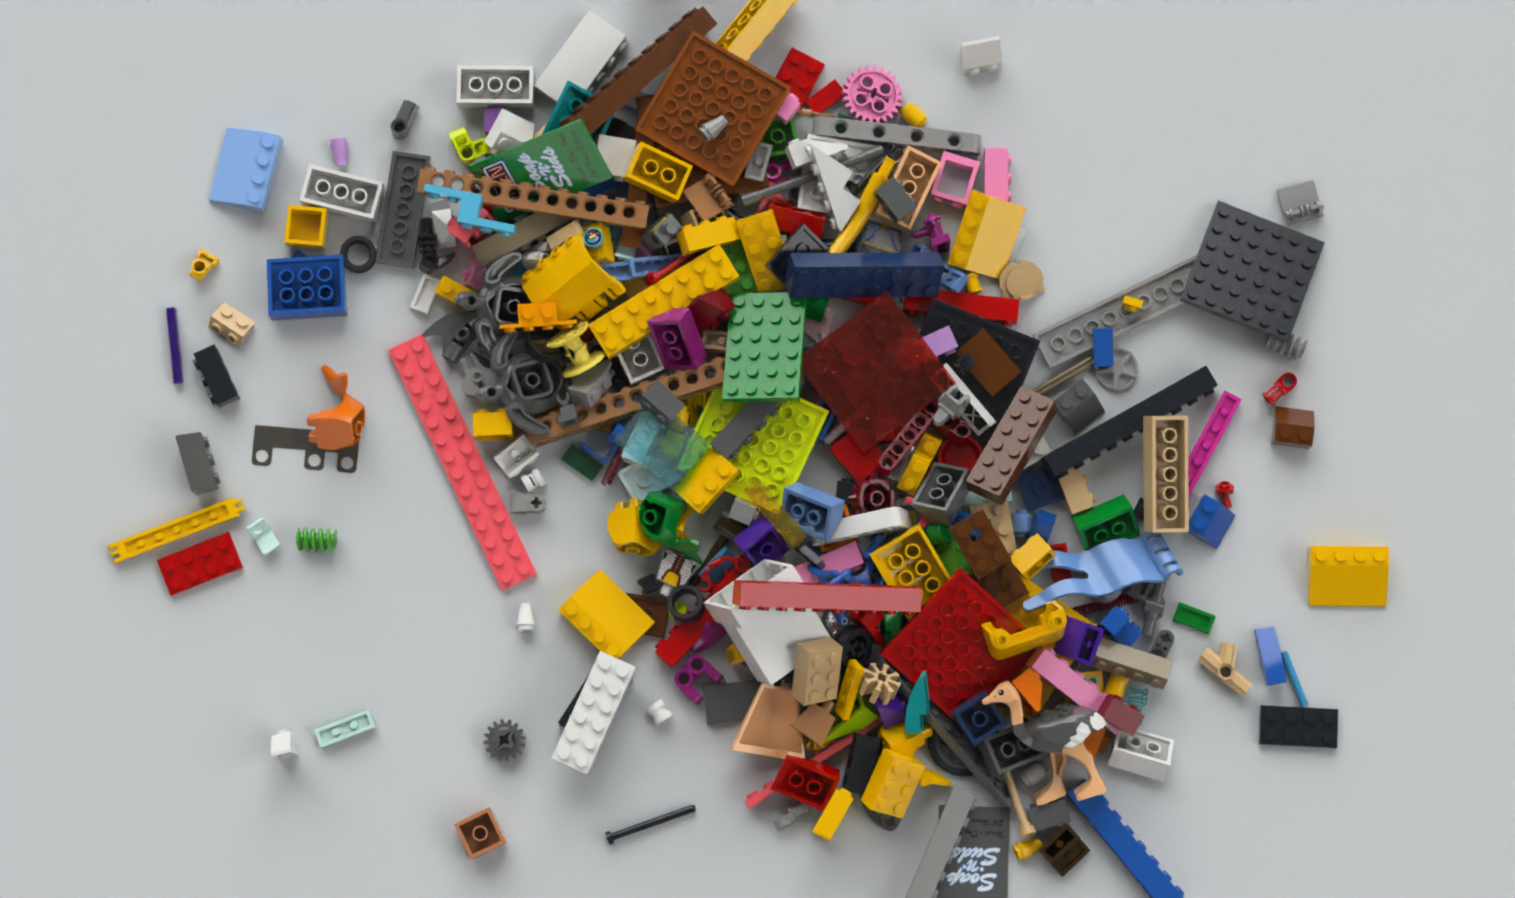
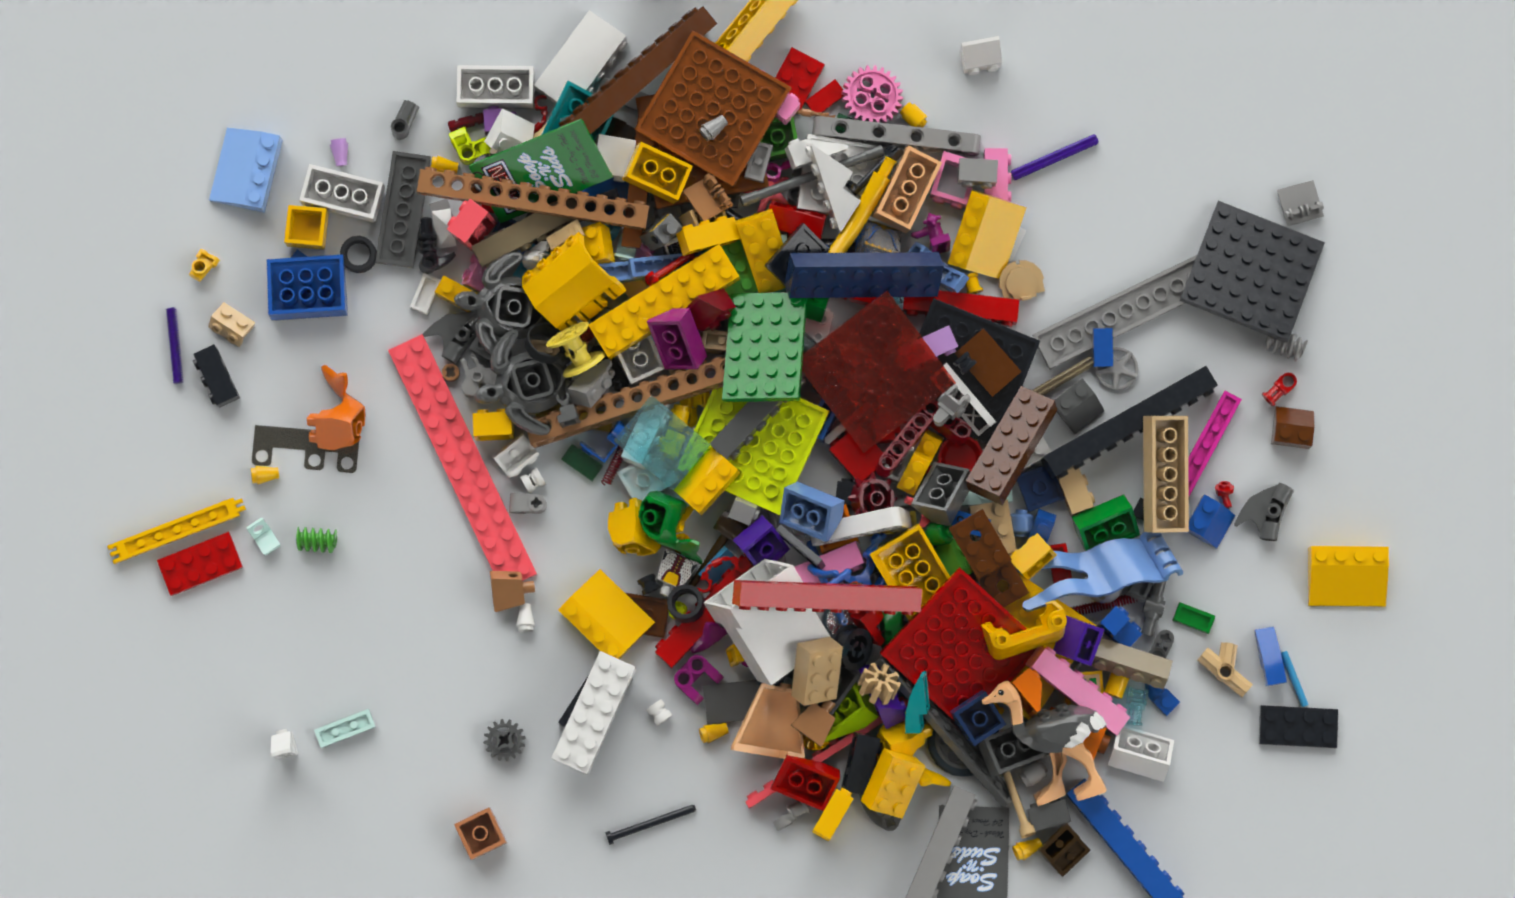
(198, 462): dark grey slope -> none
(264, 474): none -> yellow cone
(443, 164): none -> yellow cone
(456, 371): none -> medium nougat bush
(467, 122): none -> dark red axle
(470, 210): medium azure bracket -> none
(509, 589): none -> medium nougat torso
(537, 315): light orange bracket -> none
(544, 112): none -> red piece
(593, 238): tile -> none
(661, 403): dark grey brick -> none
(711, 732): none -> yellow cone
(775, 513): clear yellow tile -> none
(849, 689): yellow tile -> none
(895, 199): dark grey brick -> none
(977, 172): none -> light grey brick
(1054, 157): none -> dark purple axle
(1120, 715): dark red brick -> none
(1131, 304): yellow plate -> none
(1162, 699): none -> blue plate
(1258, 510): none -> dark grey pin

